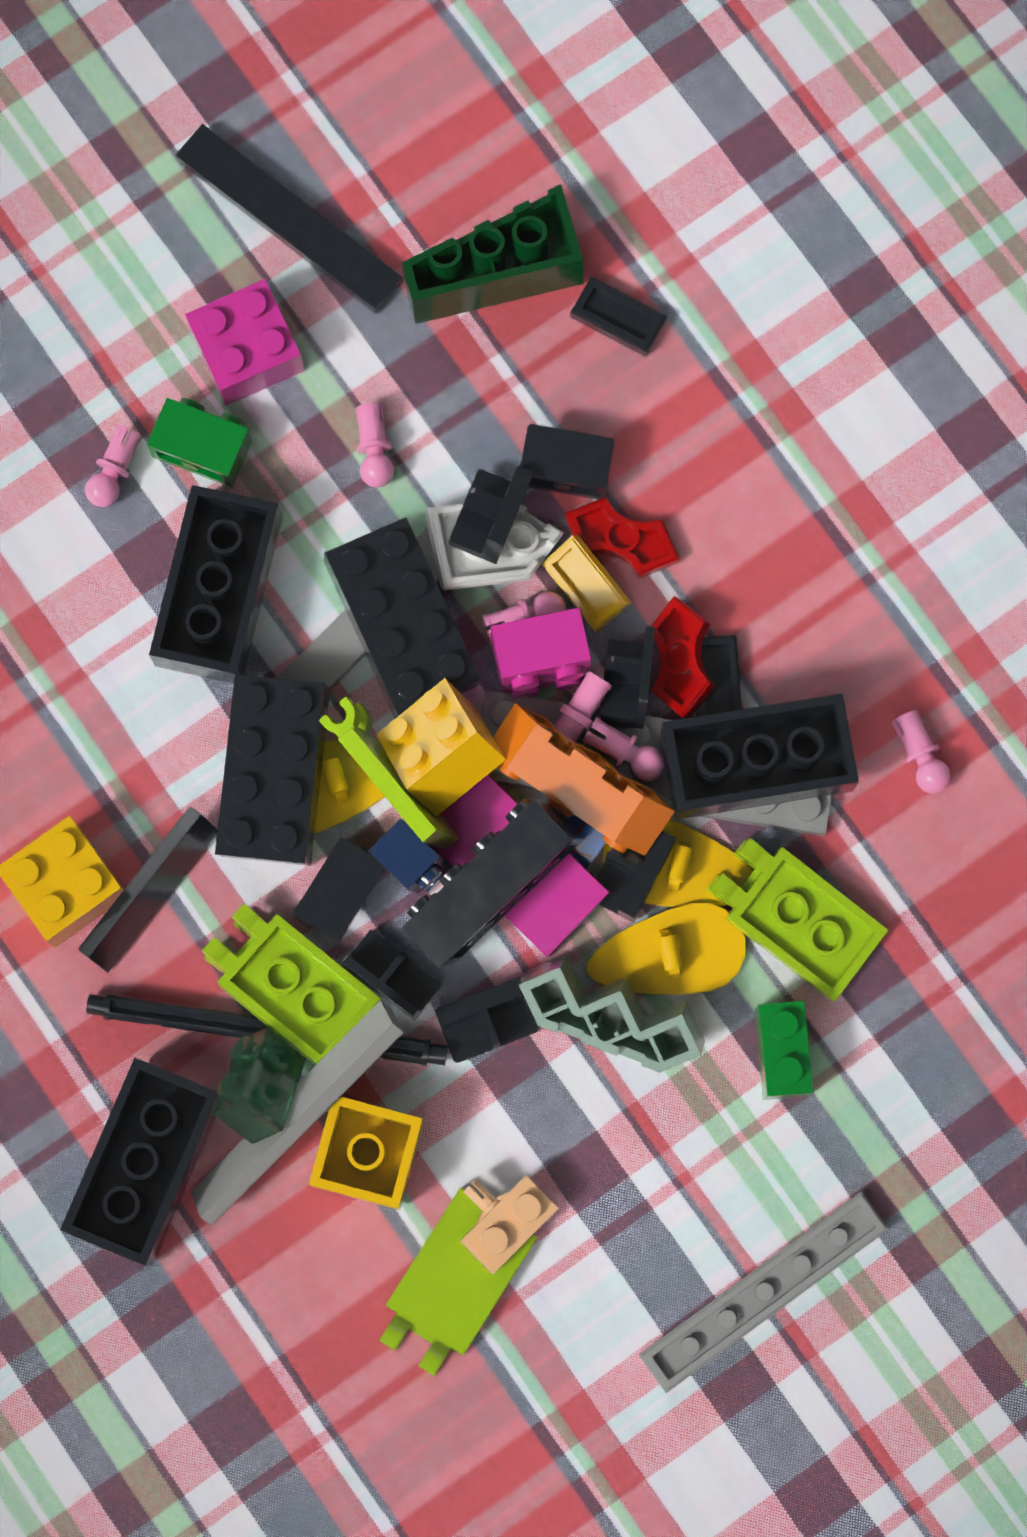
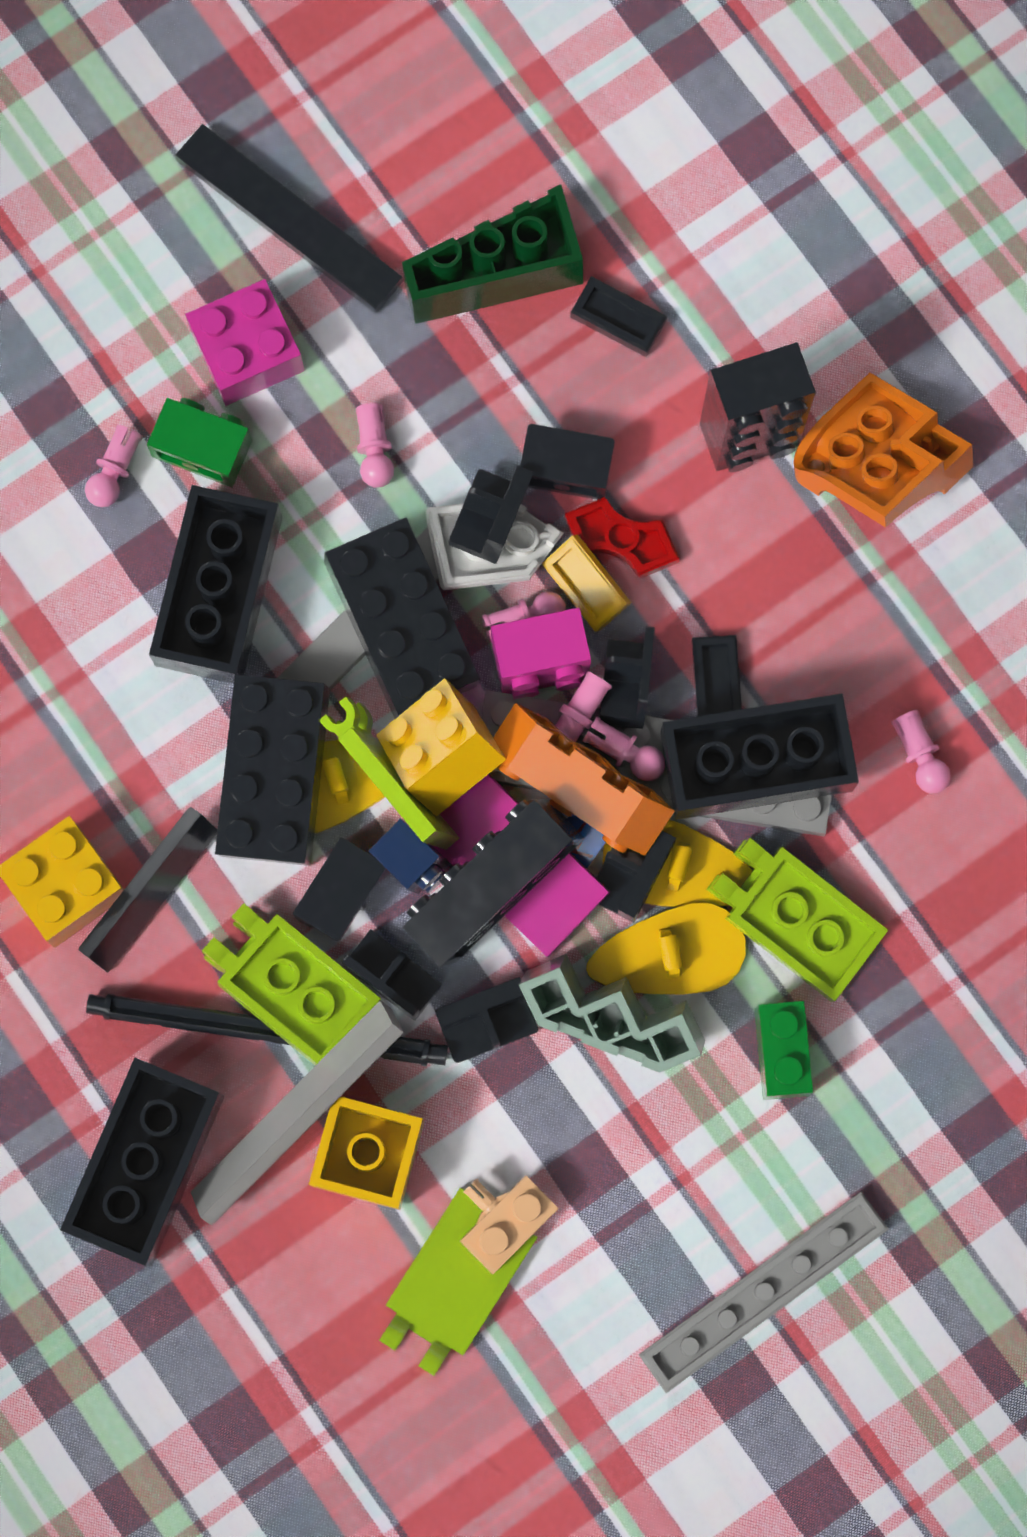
(259, 1085): clear green brick -> none
(682, 676): red tile -> none
(756, 408): none -> black brick
(880, 452): none -> orange slope

